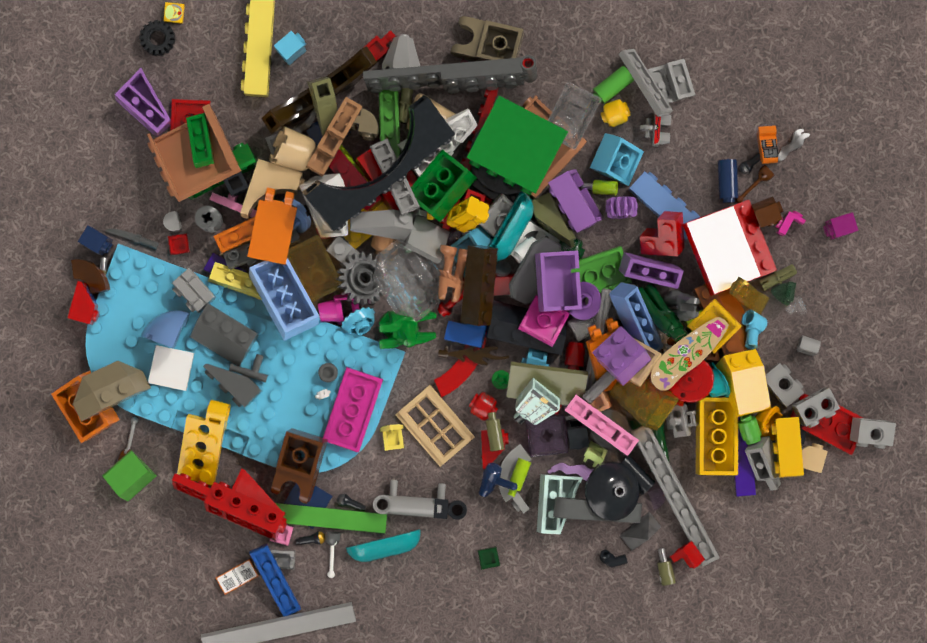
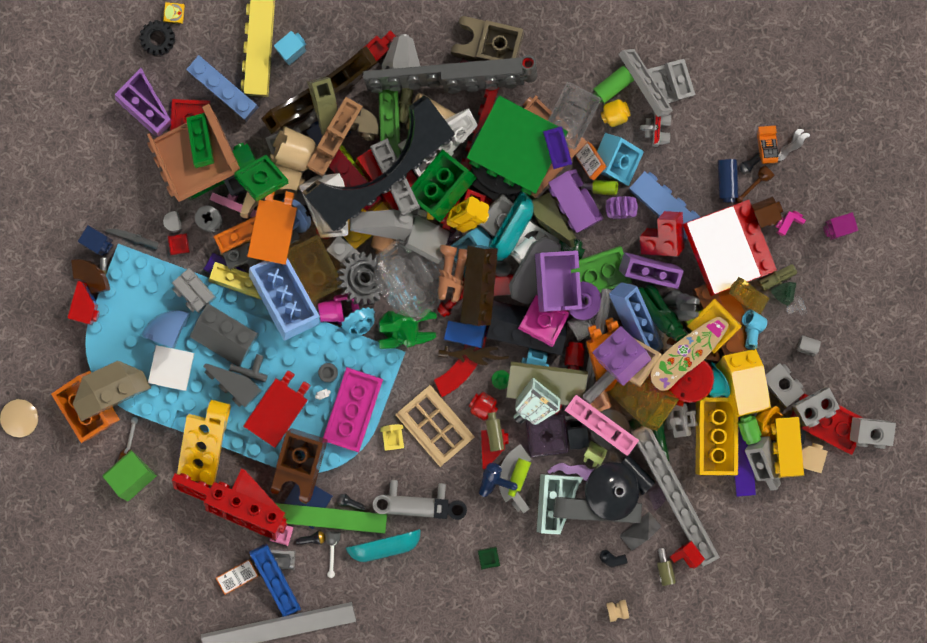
(19, 418): none -> tan dish
(222, 88): none -> medium blue brick
(261, 178): none -> green tile
(277, 410): none -> red tile
(557, 147): none -> dark purple tile
(590, 161): none -> tile
(617, 610): none -> tan wheel

